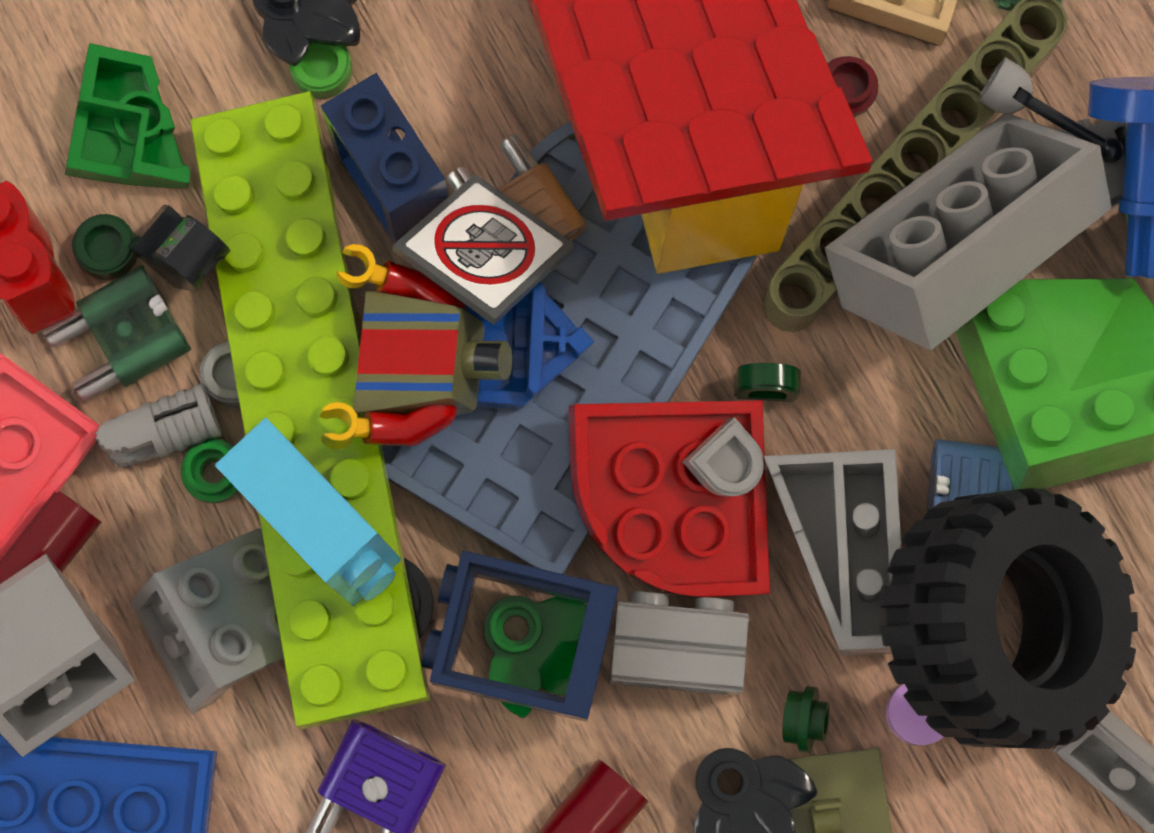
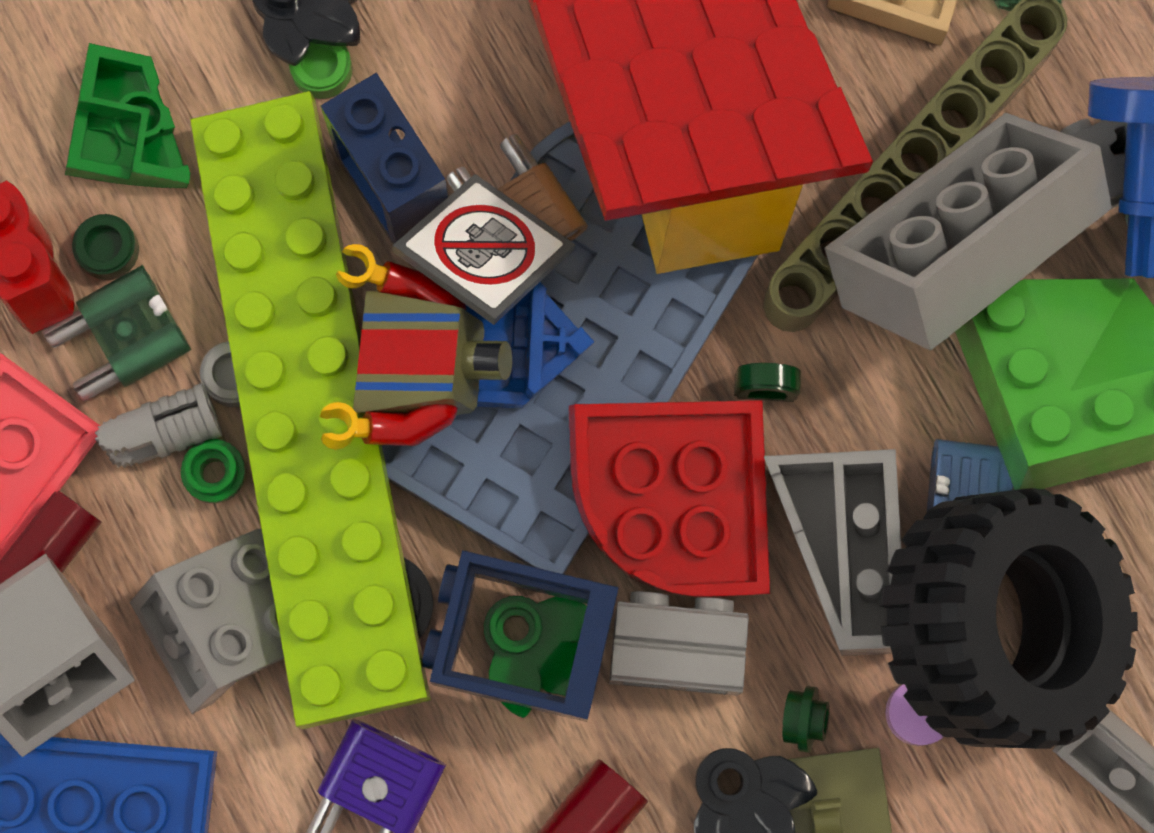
(179, 248): black leg -> none
(310, 514): medium azure brick -> none
(727, 461): light grey tile -> none
(857, 82): dark red plate -> none
(1012, 89): hinge -> none

